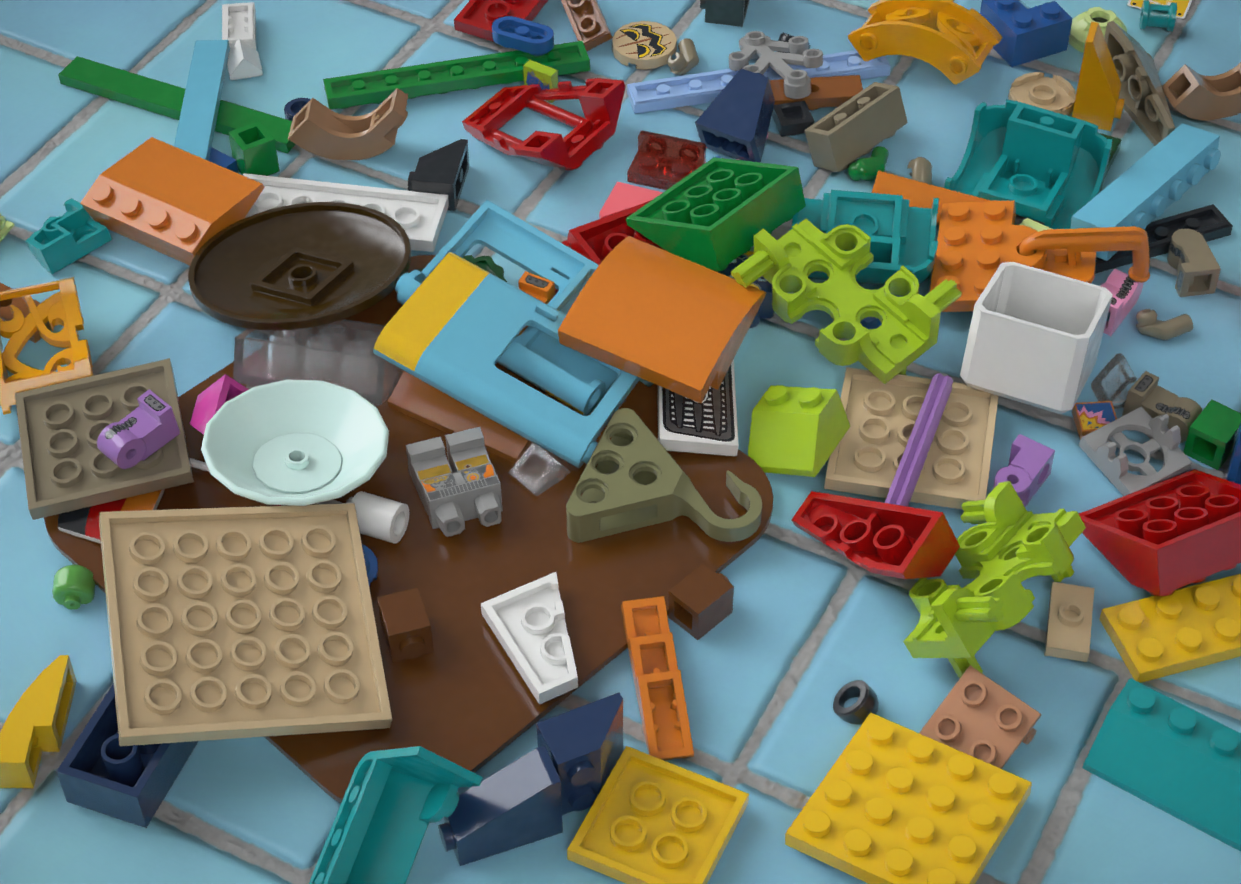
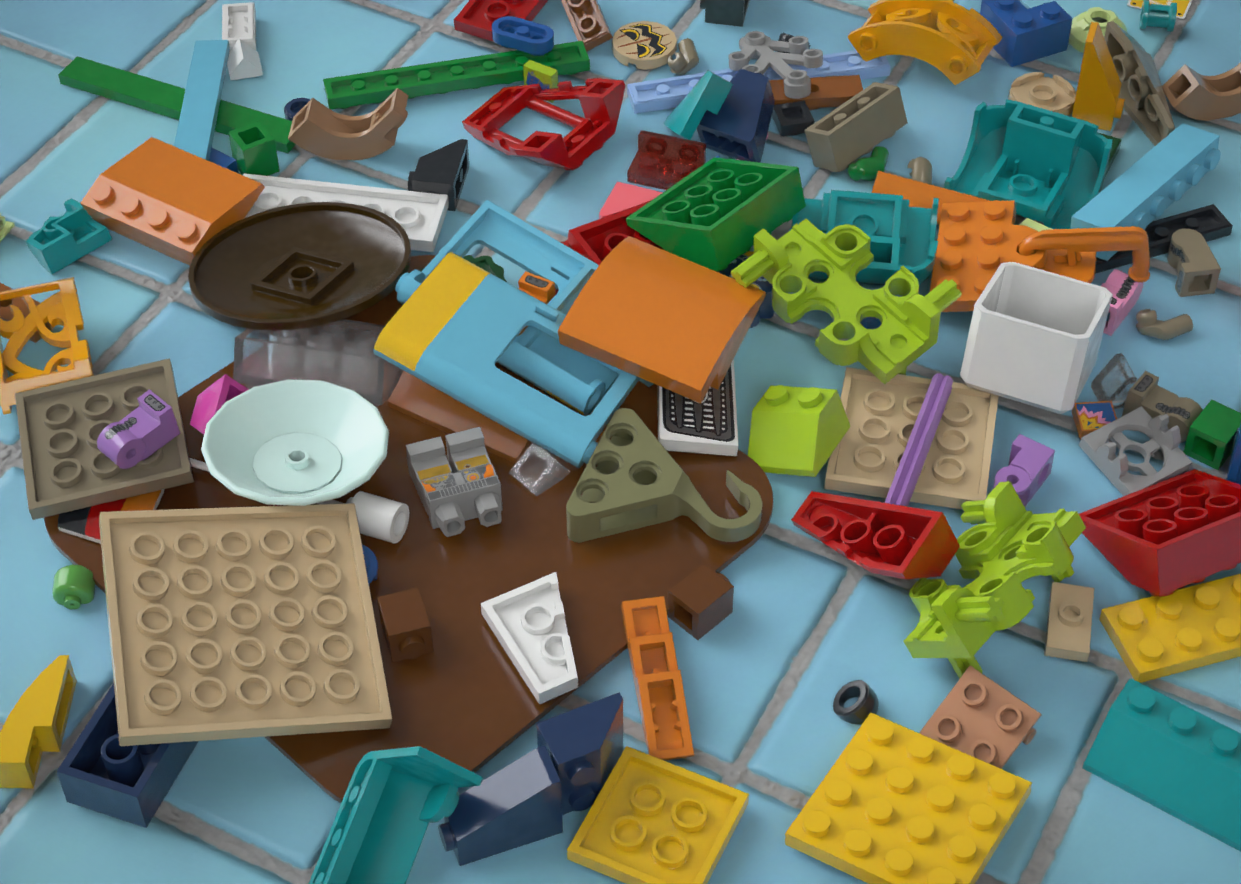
(705, 95): none -> teal slope

